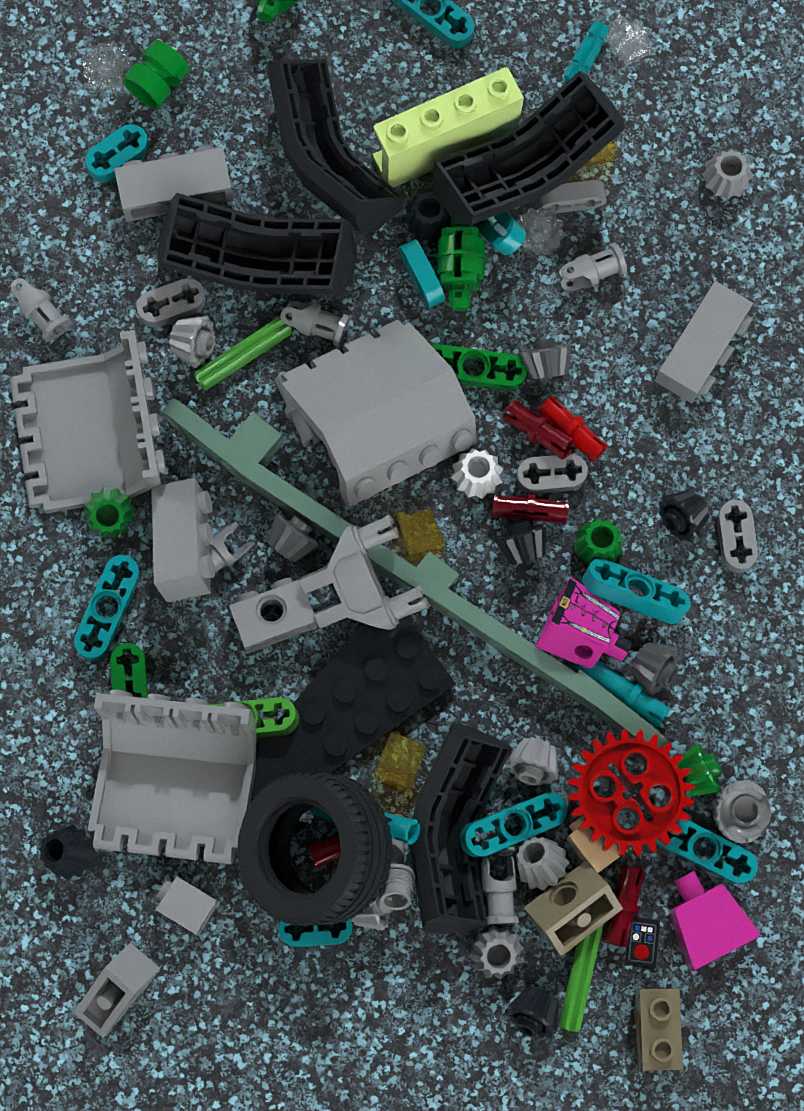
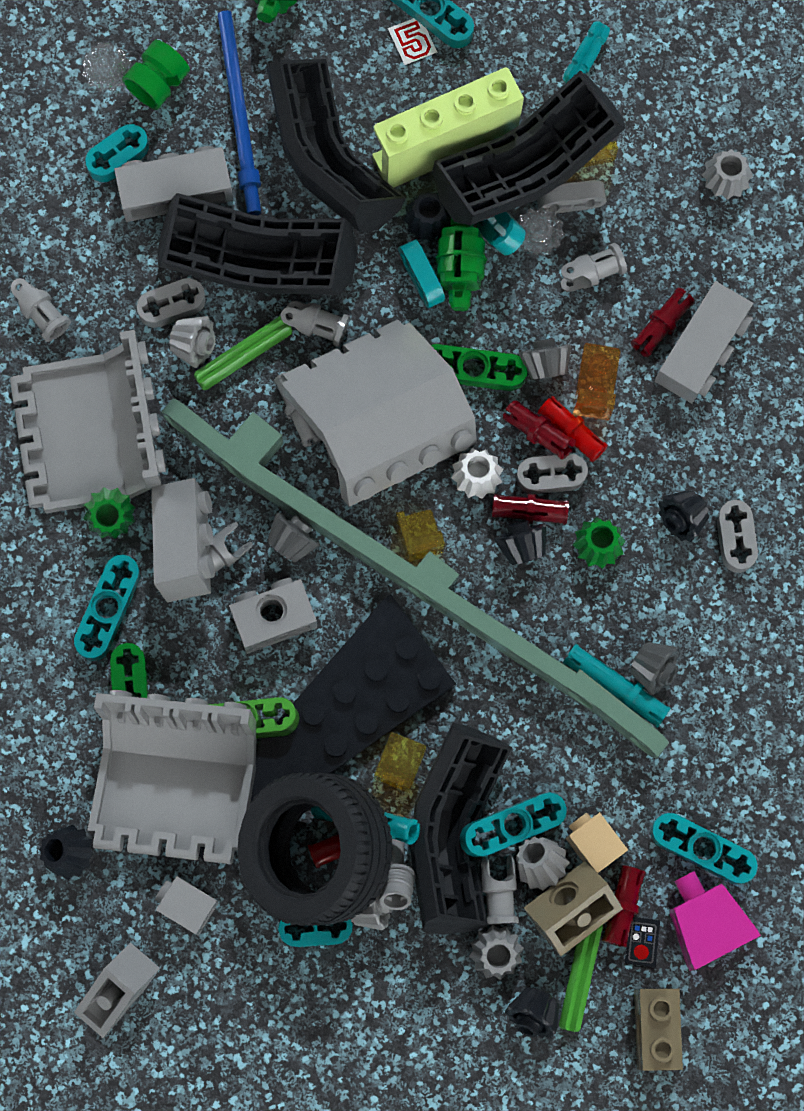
(248, 176): none -> blue bar
(358, 584): light grey connector -> none
(412, 41): none -> white sticker
(533, 762): light grey piece -> none
(582, 628): dark pink torso -> none
(597, 382): none -> clear orange bracket
(628, 39): clear piece -> none
(658, 608): teal beam -> none
(659, 772): red gear -> none
(662, 322): none -> dark red pin
(703, 771): green piece -> none
(742, 811): light grey hair -> none

